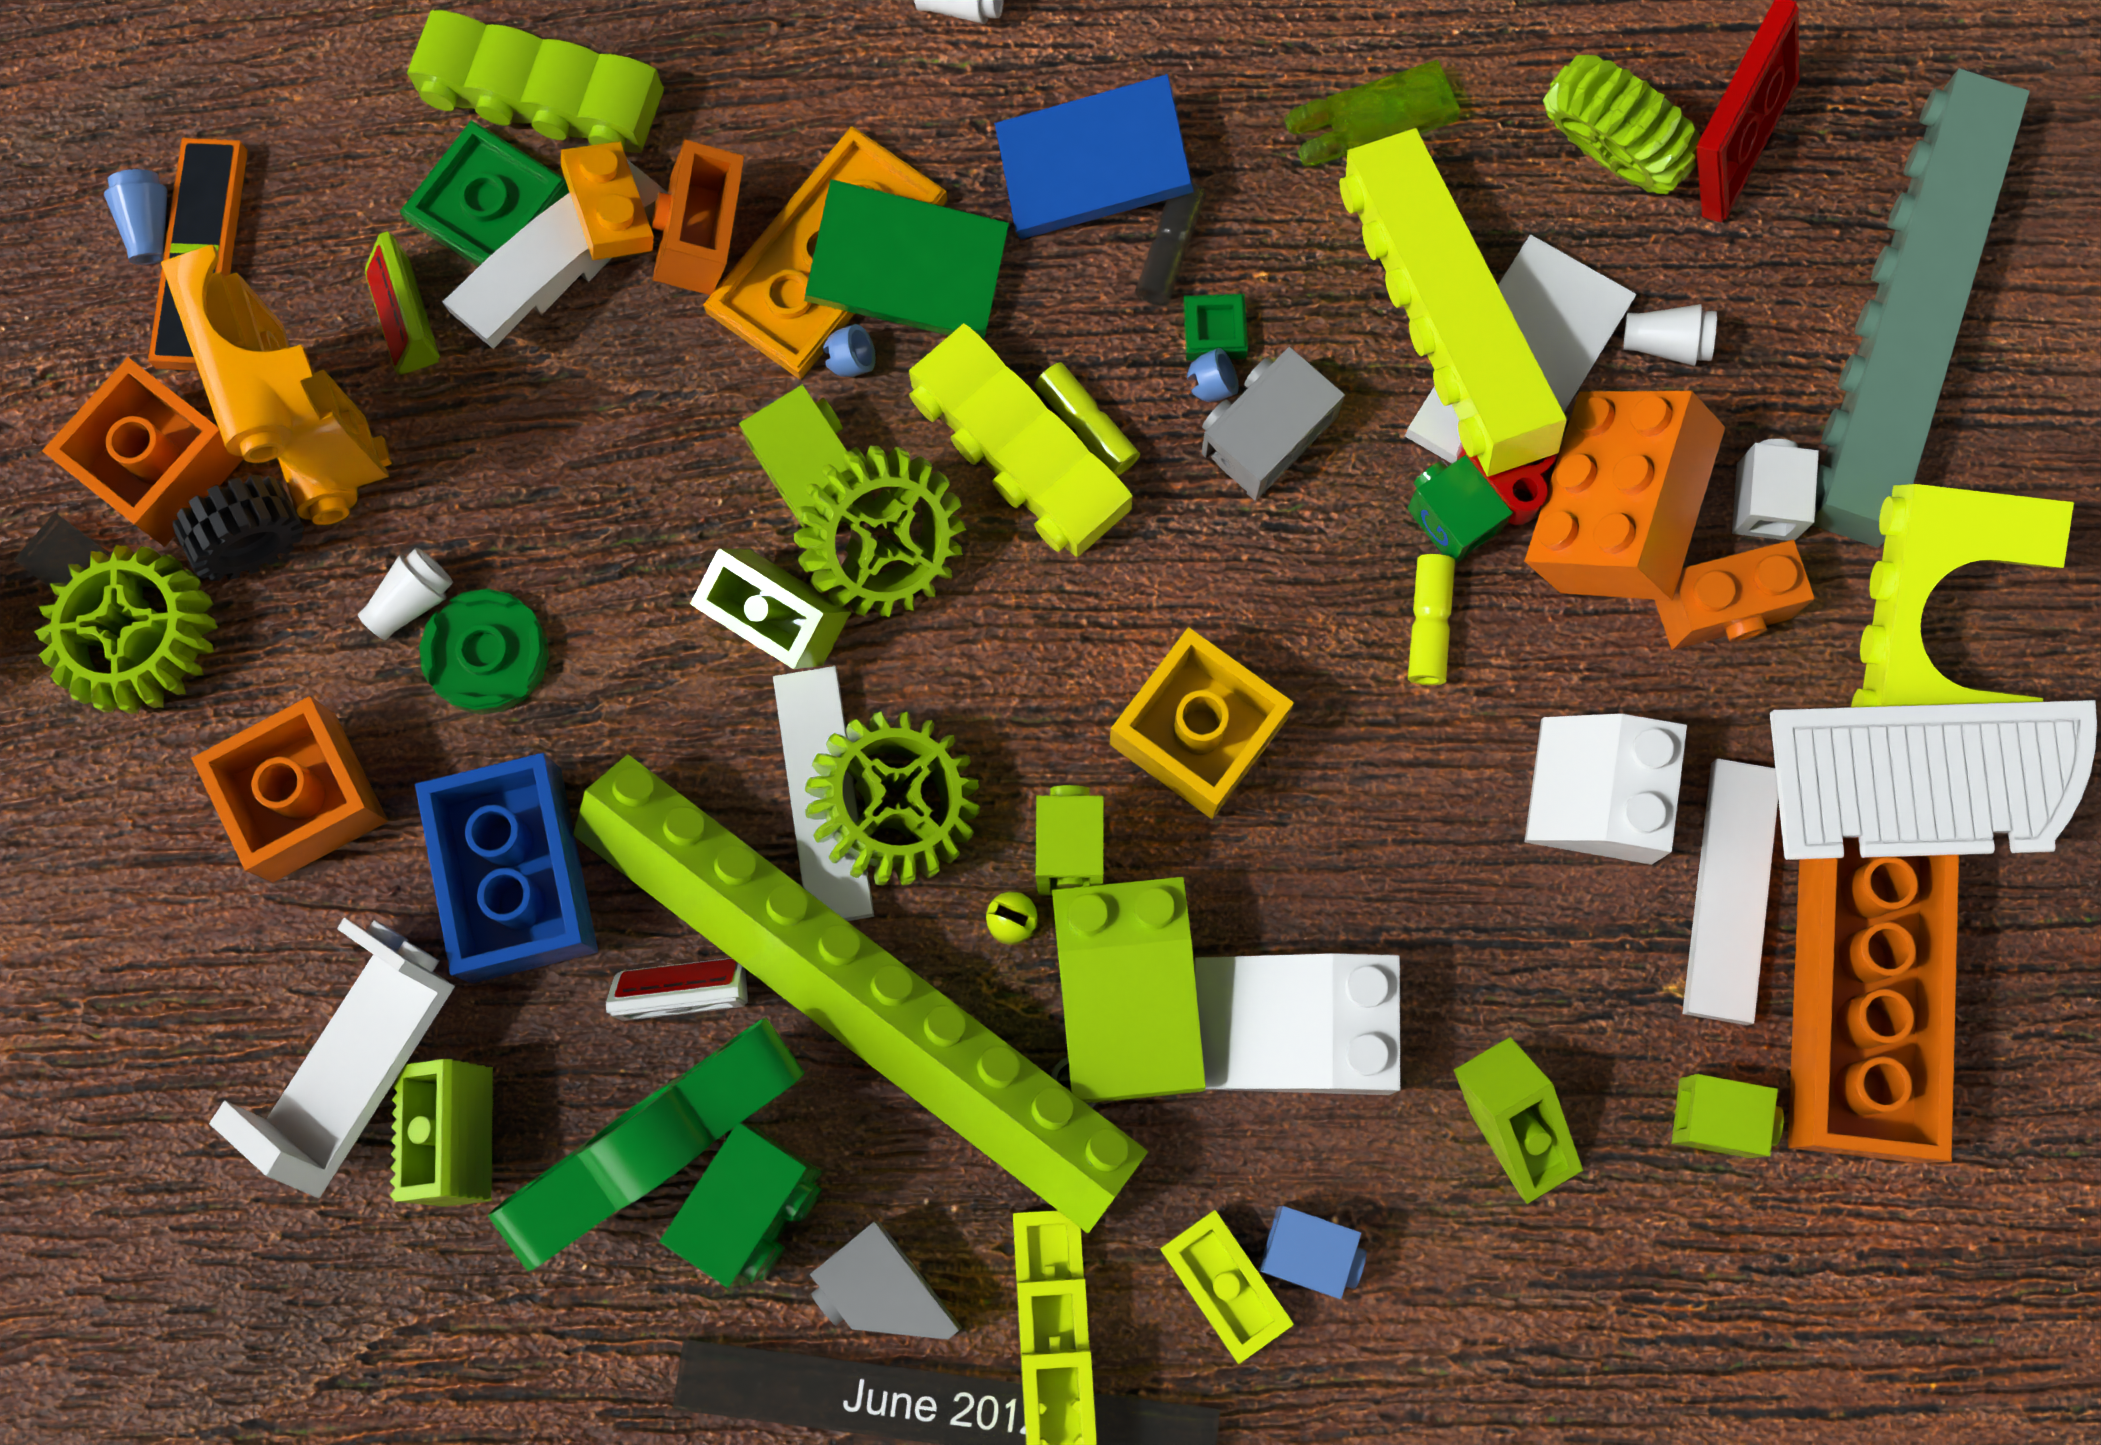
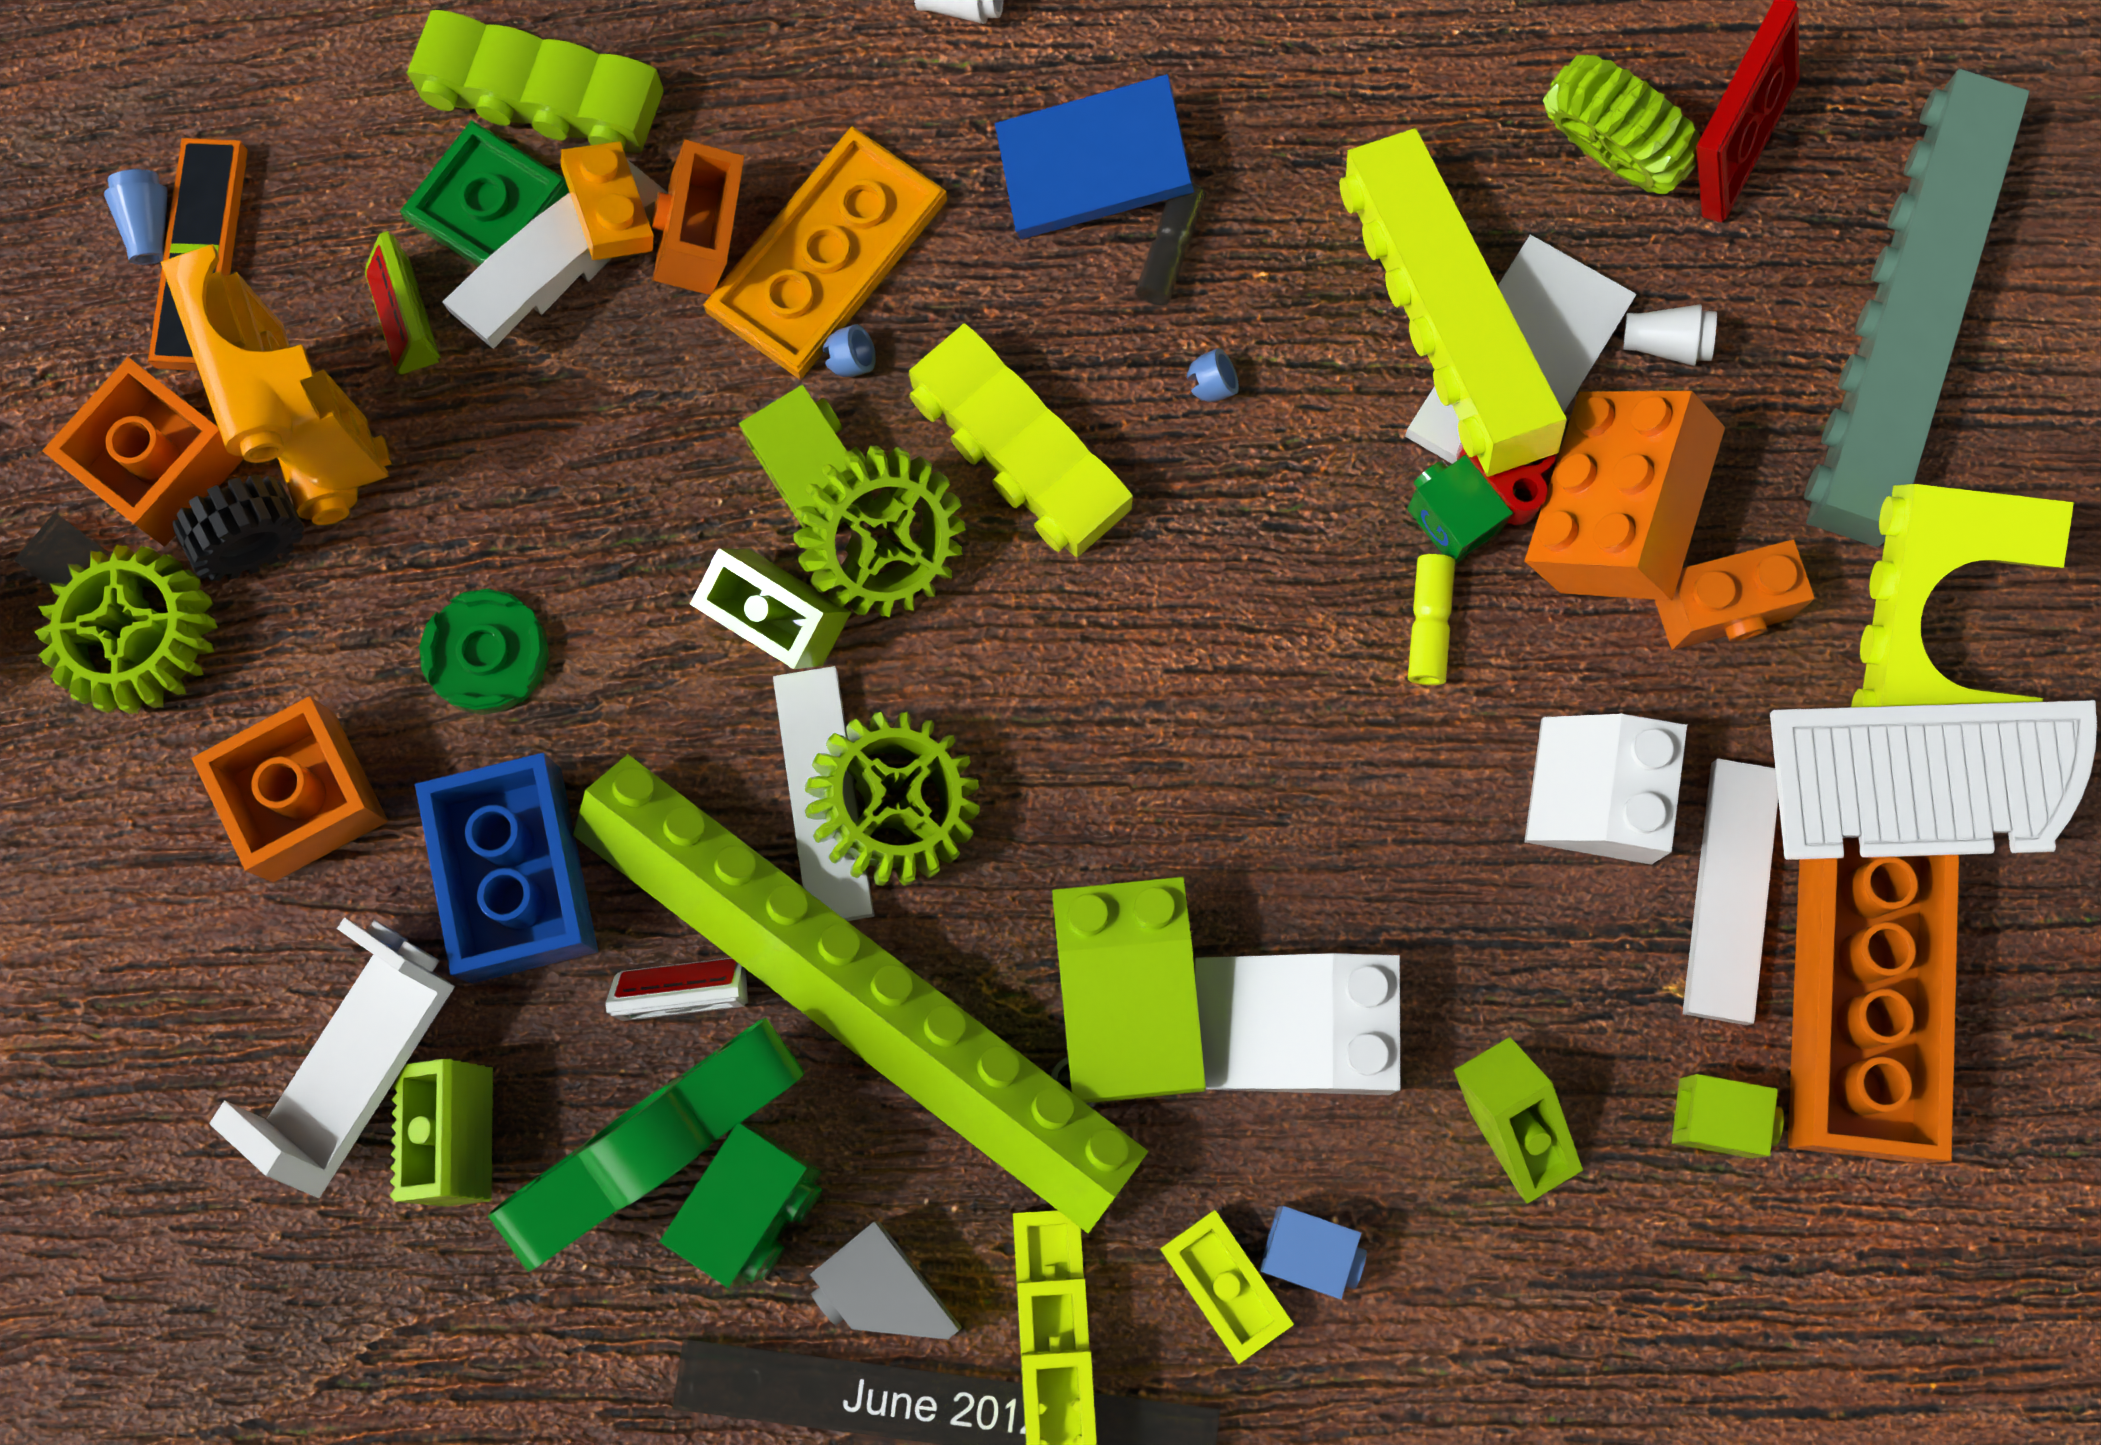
(405, 593): white cone -> none
(905, 260): green tile -> none
(1007, 930): neon yellow hinge -> none
(1068, 839): lime brick -> none
(1082, 414): neon yellow piece -> none
(1200, 722): yellow brick -> none
(1214, 324): green tile -> none
(1271, 421): light grey hinge -> none
(1375, 111): clear neon green hinge -> none
(1775, 490): white brick -> none

